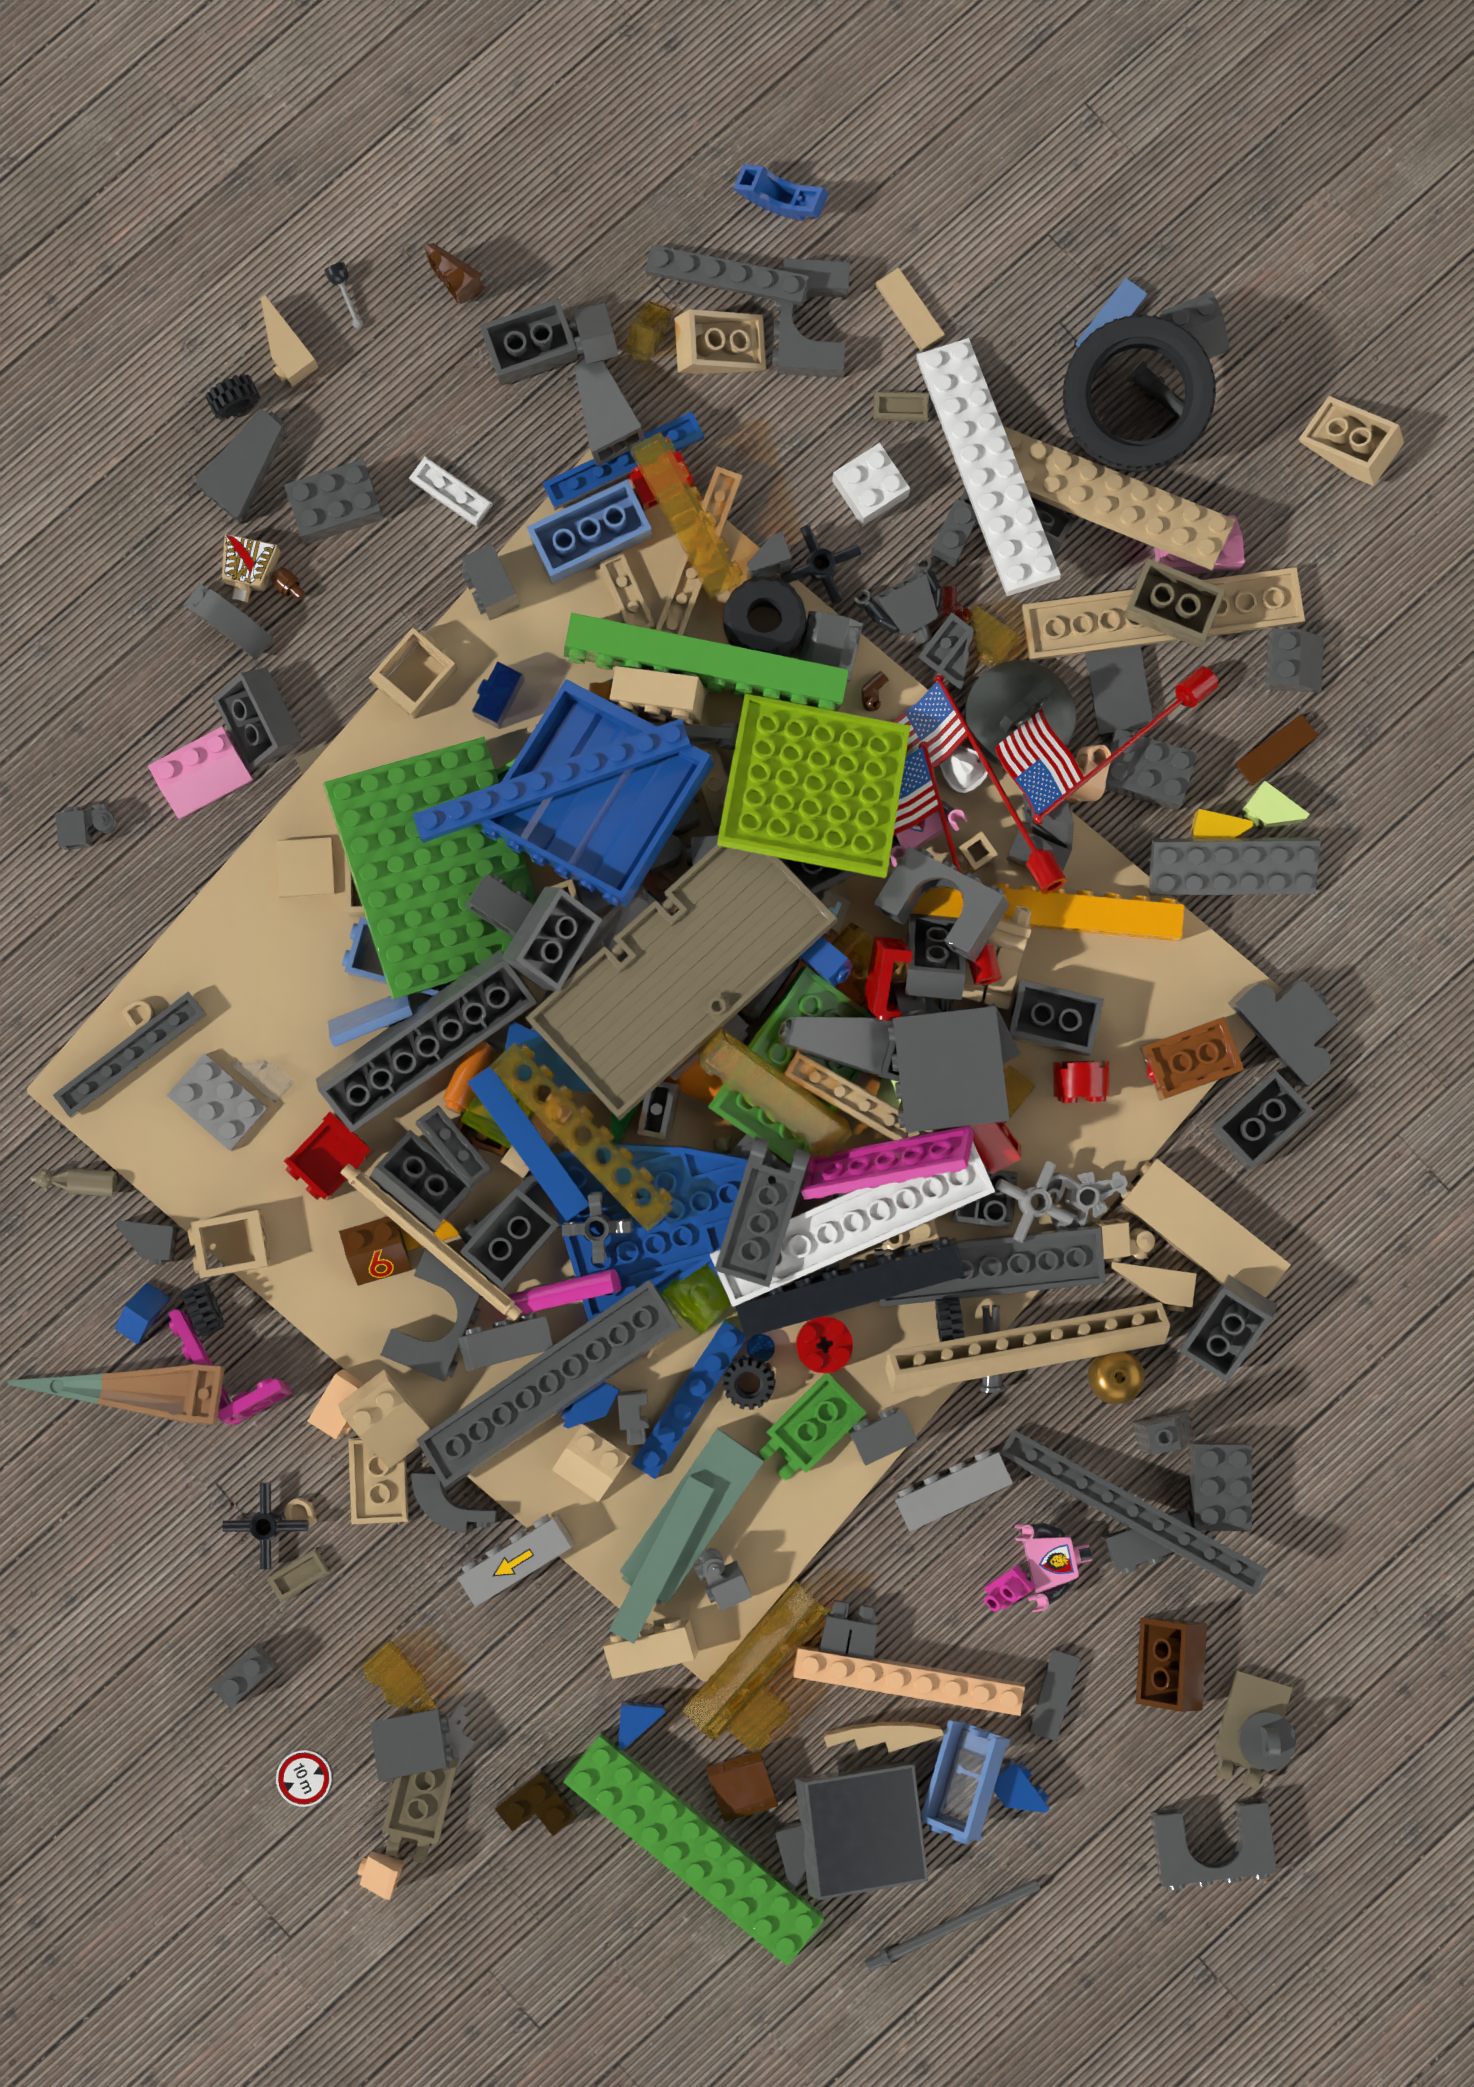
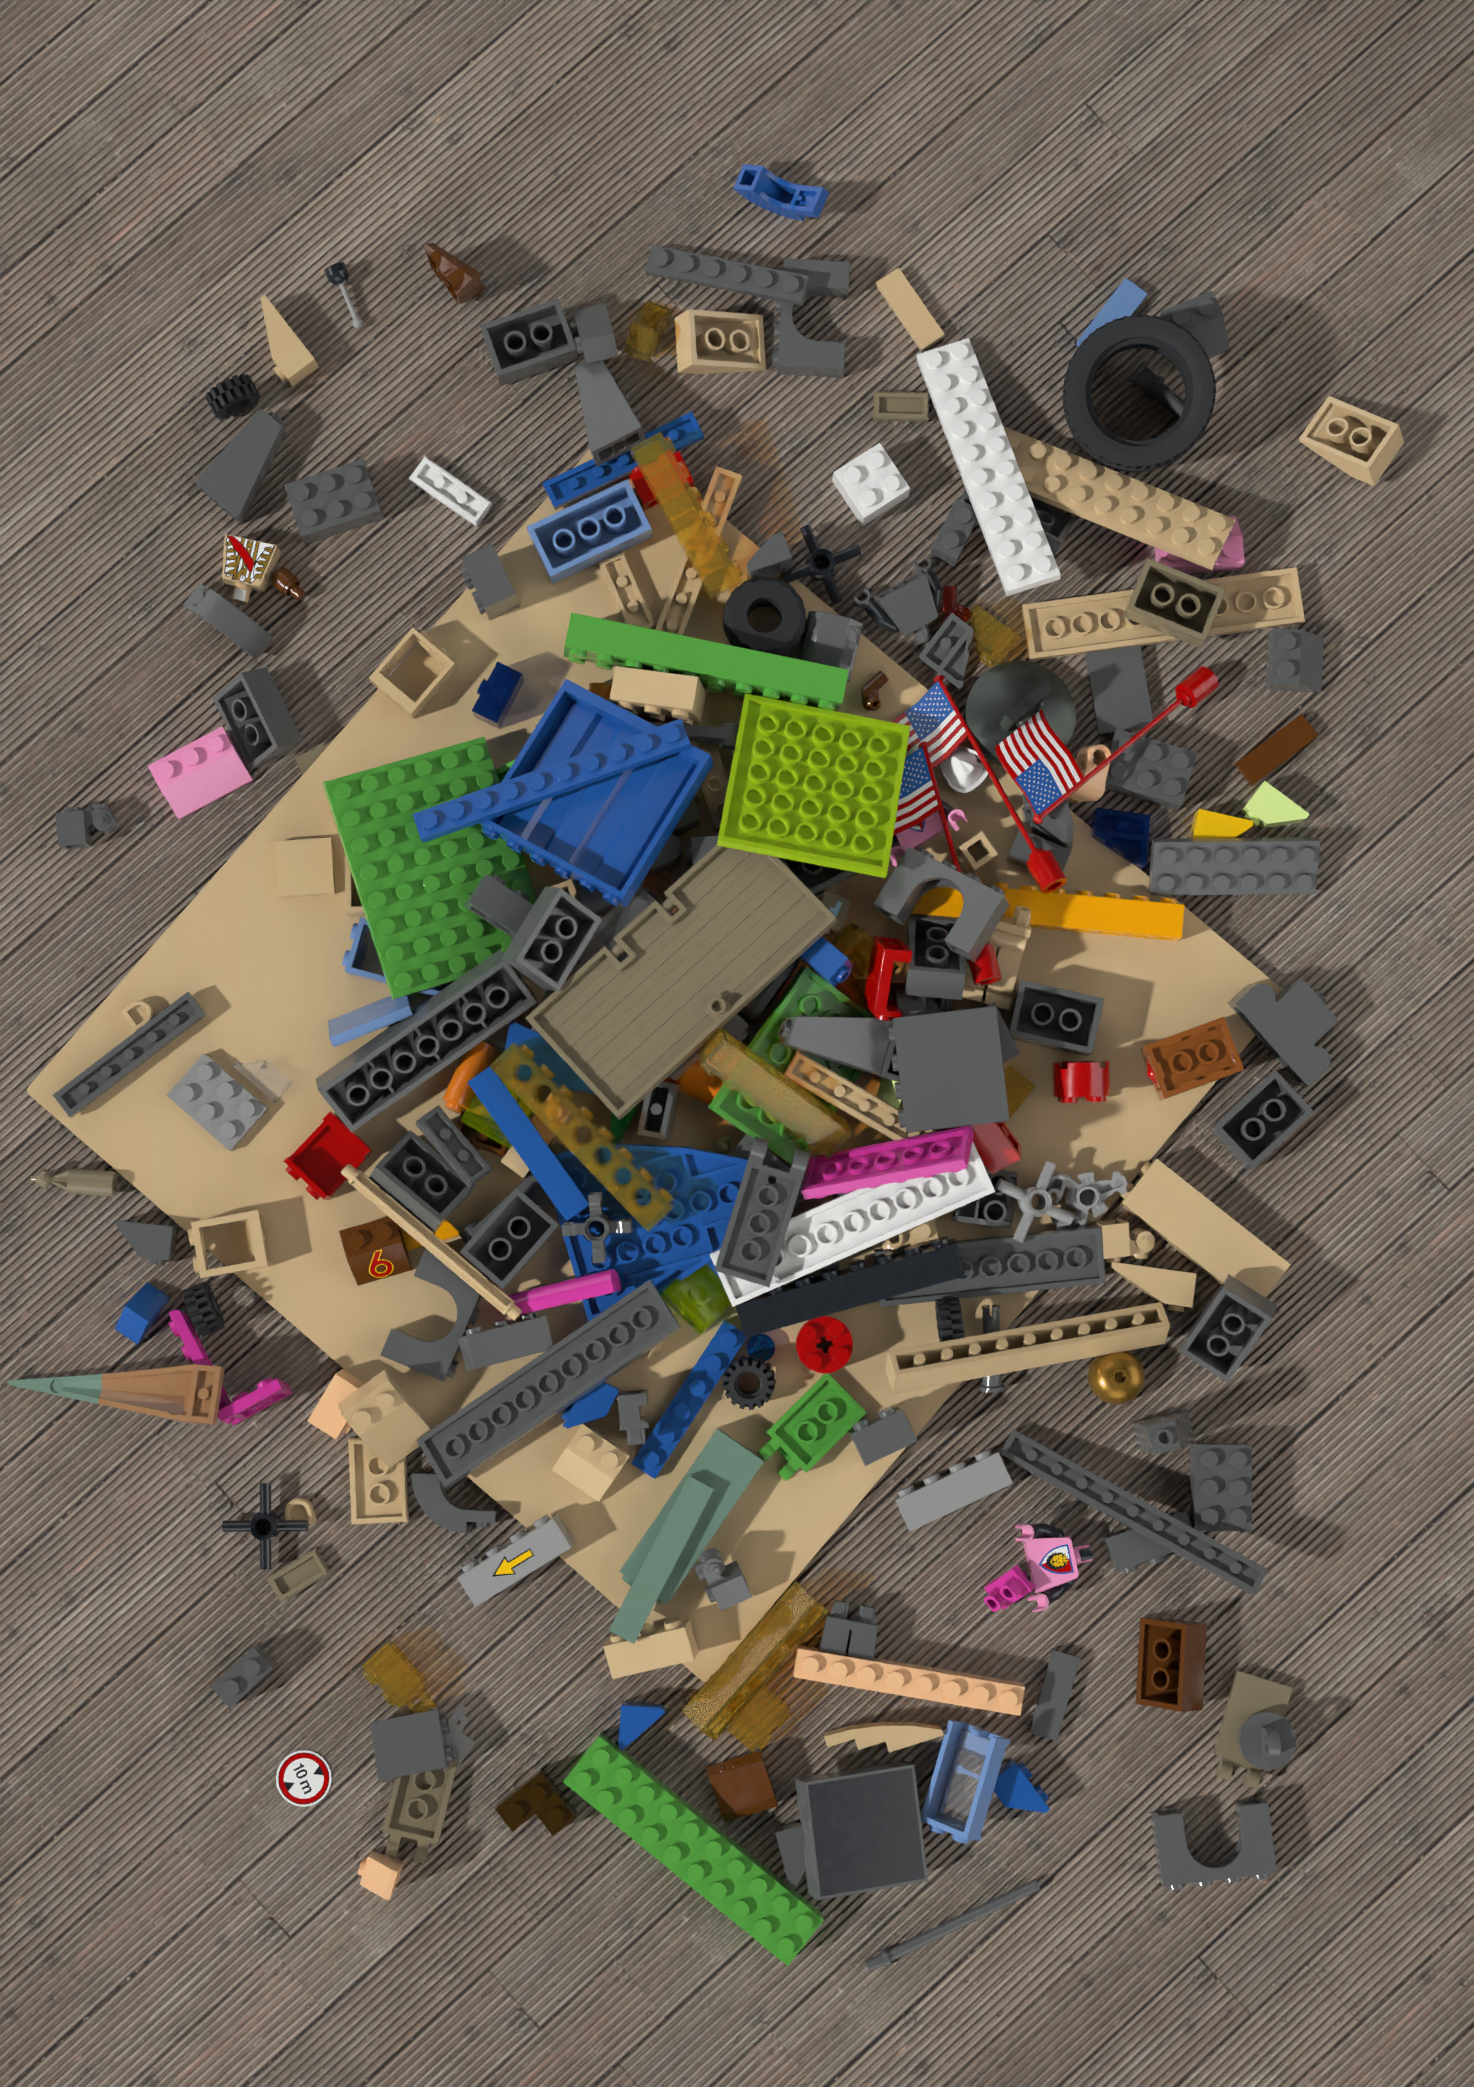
(1123, 833): none -> clear blue wing

